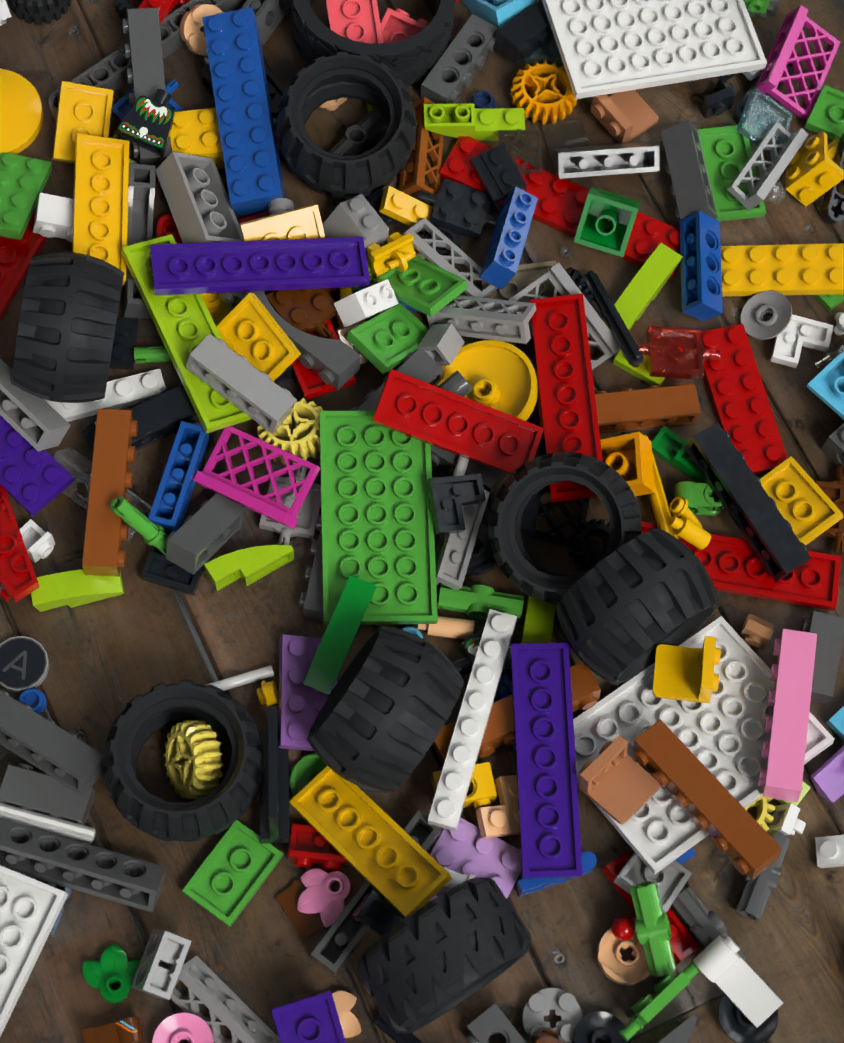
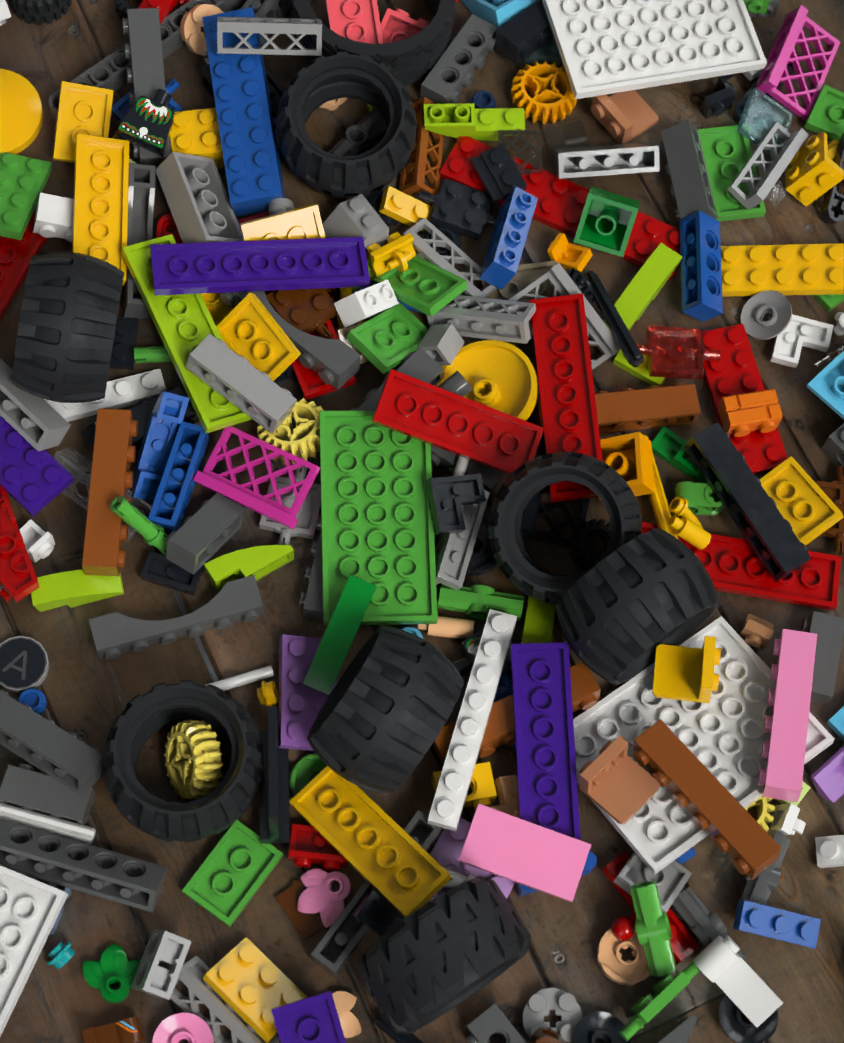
(60, 955): none -> teal plate
(120, 634): none -> dark grey arch
(157, 443): none -> blue slope
(252, 987): none -> yellow plate
(270, 26): none -> light grey fence
(525, 853): none -> bright pink tile
(568, 254): none -> light orange bracket
(750, 412): none -> orange brick
(776, 923): none -> plate

